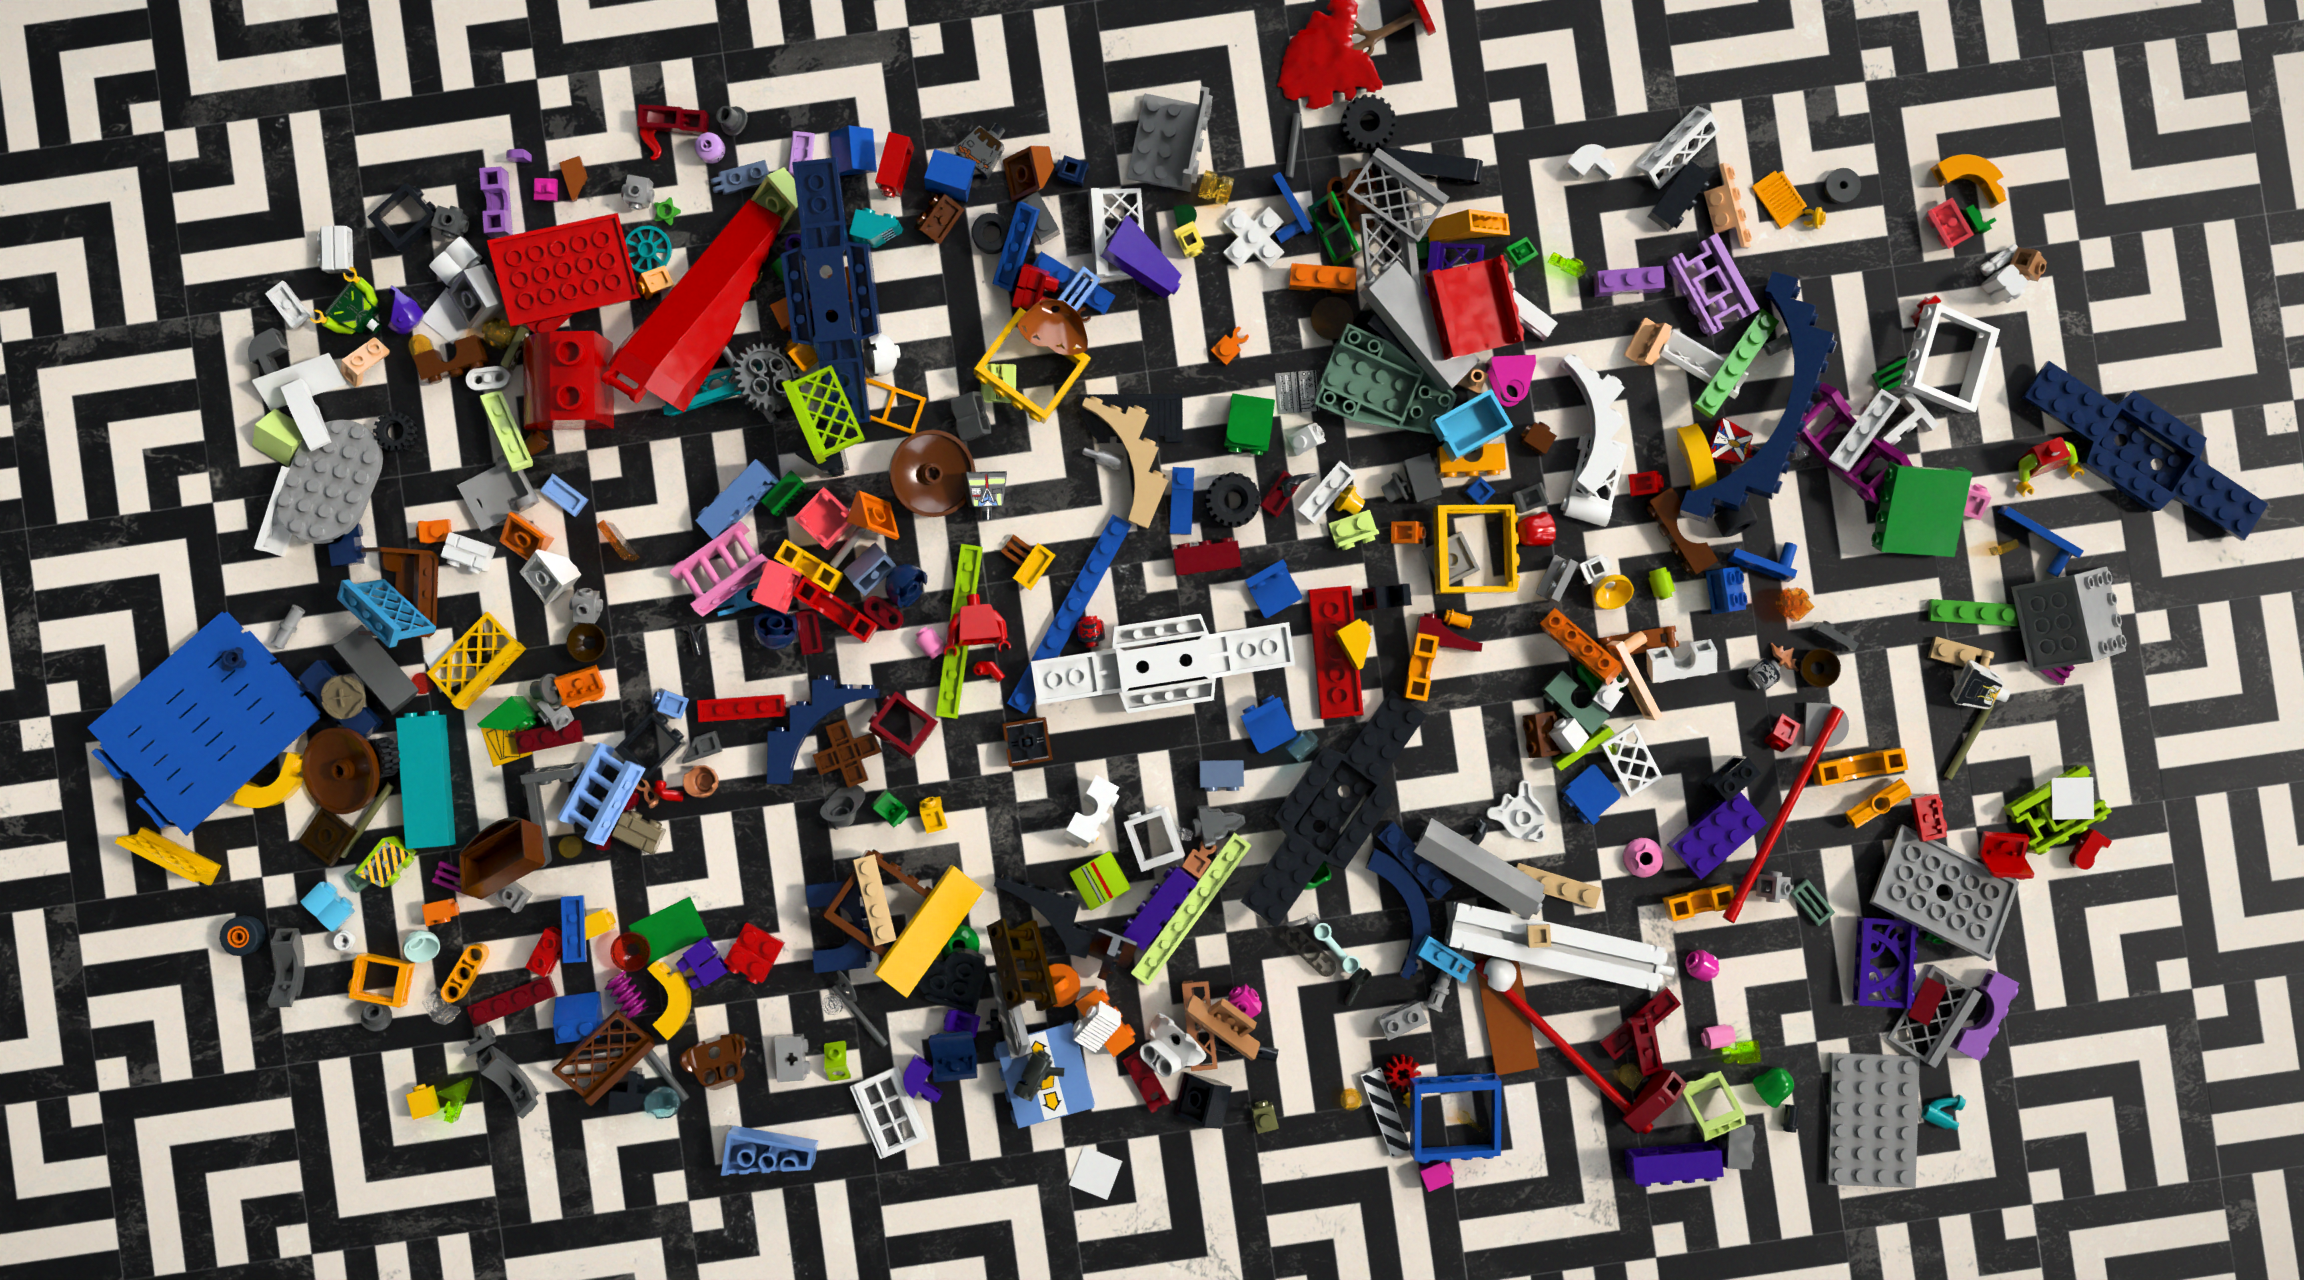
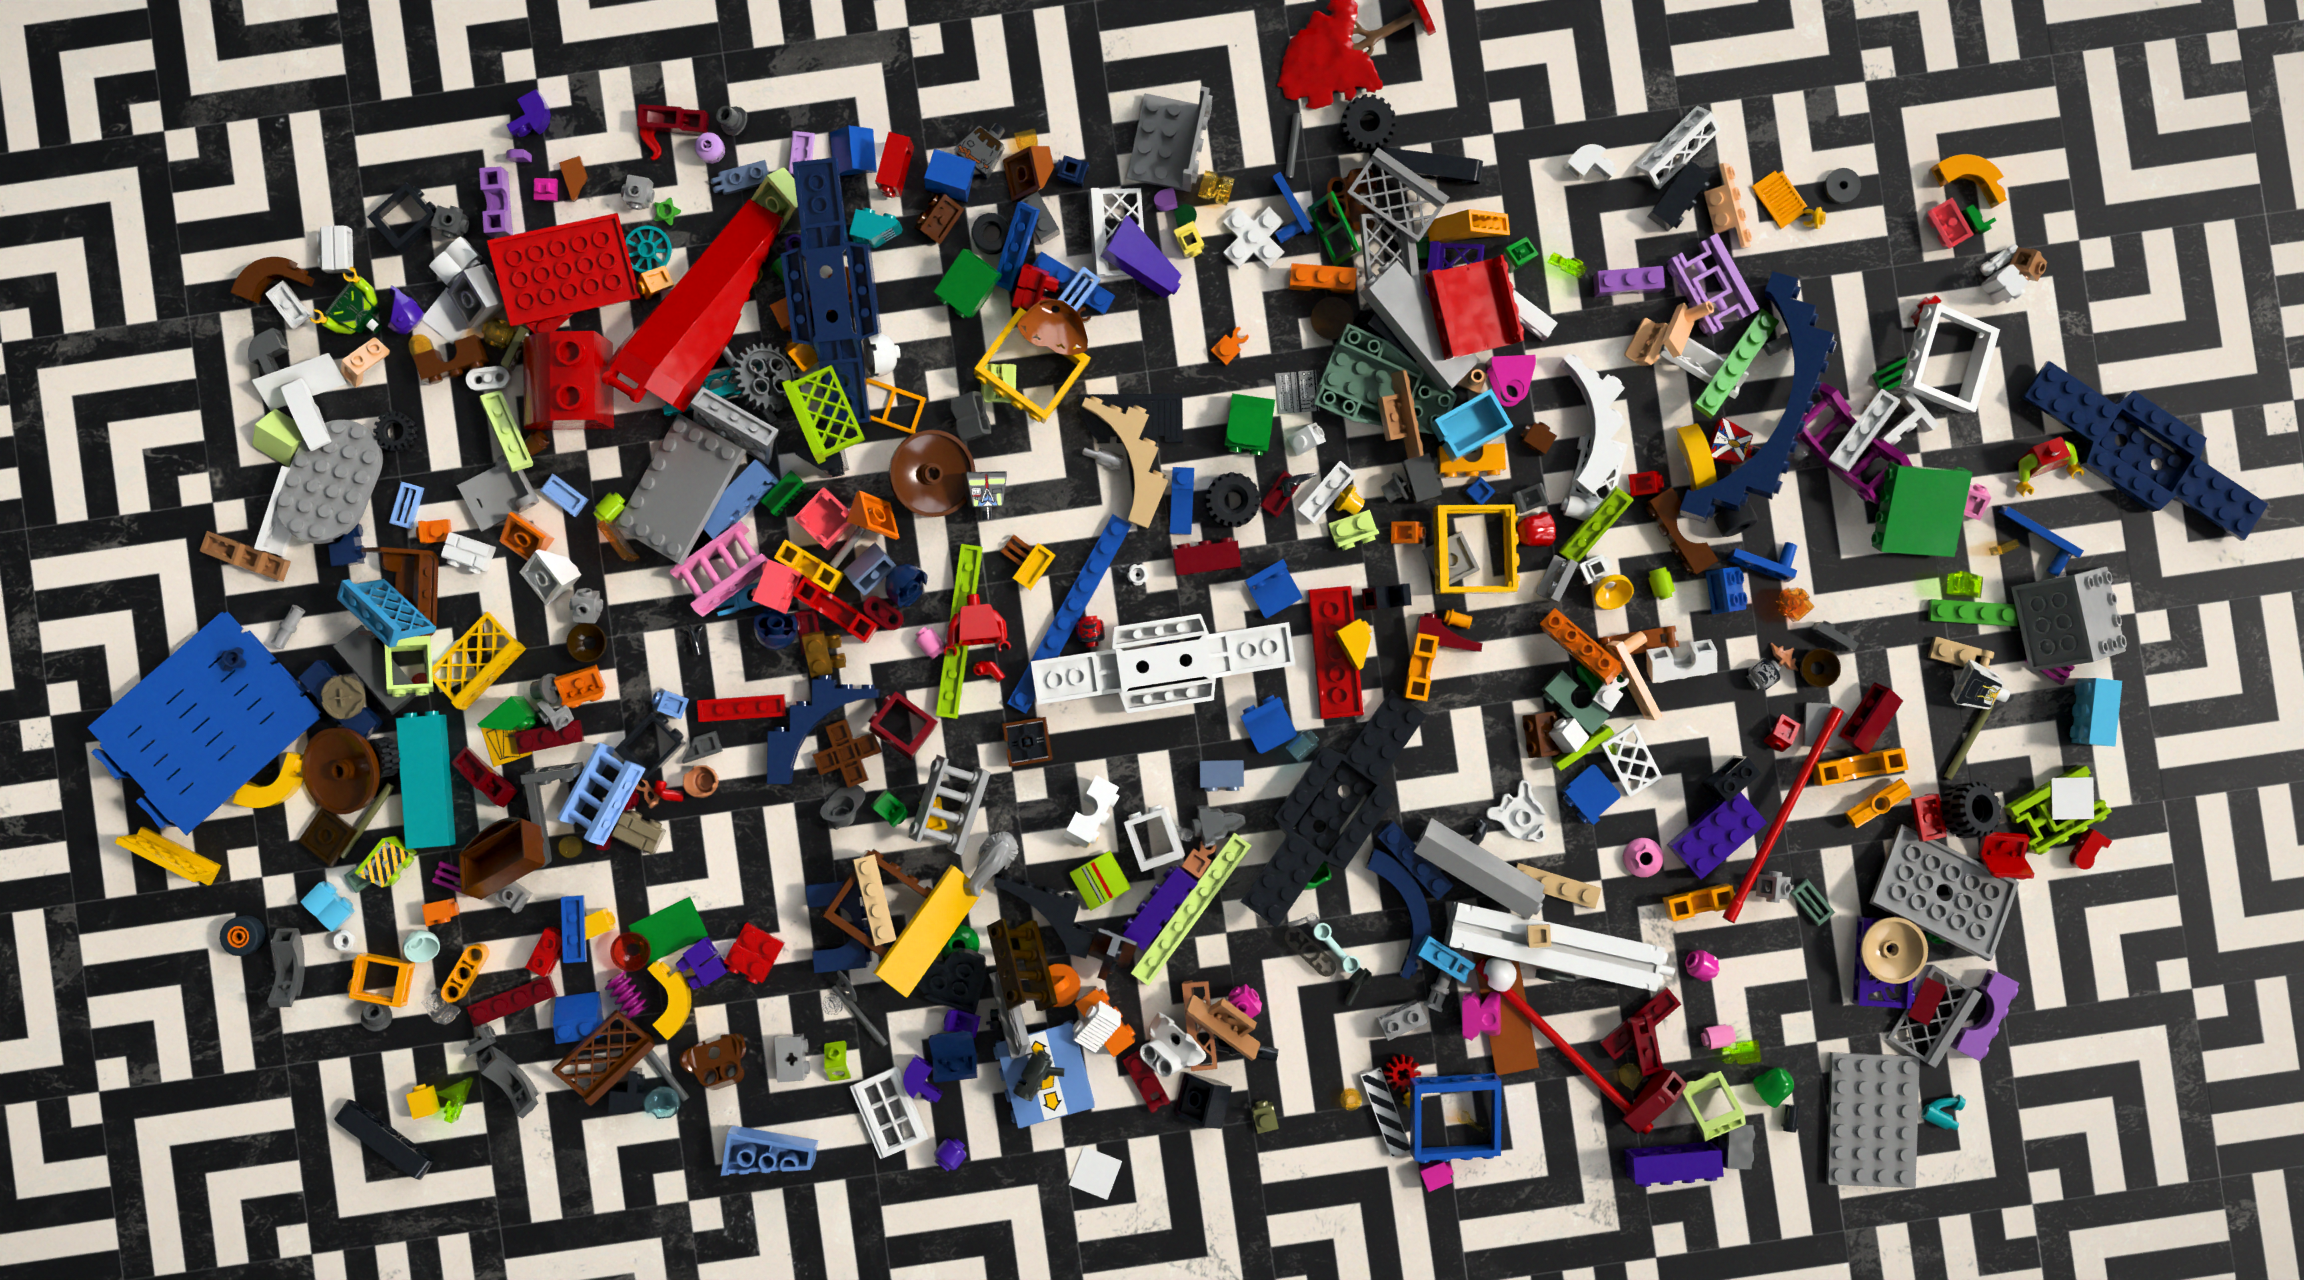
(245, 556): none -> medium nougat slope
(260, 273): none -> reddish brown arch
(384, 1139): none -> black beam
(410, 644): none -> yellowish green window
(414, 508): none -> light blue tile
(484, 778): none -> dark red slope
(536, 115): none -> dark purple brick
(609, 507): none -> lime brick
(680, 489): none -> light grey plate
(732, 418): none -> light grey fence
(817, 653): none -> pearl gold plate
(950, 1154): none -> dark purple head
(964, 818): none -> light grey fence
(967, 284): none -> green brick
(999, 852): none -> light grey hair
(1026, 138): none -> clear yellow tile
(1131, 575): none -> white plate
(1166, 200): none -> medium lavender tile
(1399, 415): none -> medium nougat bracket
(1481, 1015): none -> dark pink piece
(1554, 976): none -> pearl dark grey bar
(1596, 524): none -> lime tile
(1682, 324): none -> light nougat piece
(1870, 718): none -> dark red brick
(1907, 954): none -> tan dish
(1965, 584): none -> clear neon green slope
(1971, 810): none -> black tyre
(2096, 711): none -> medium azure piece

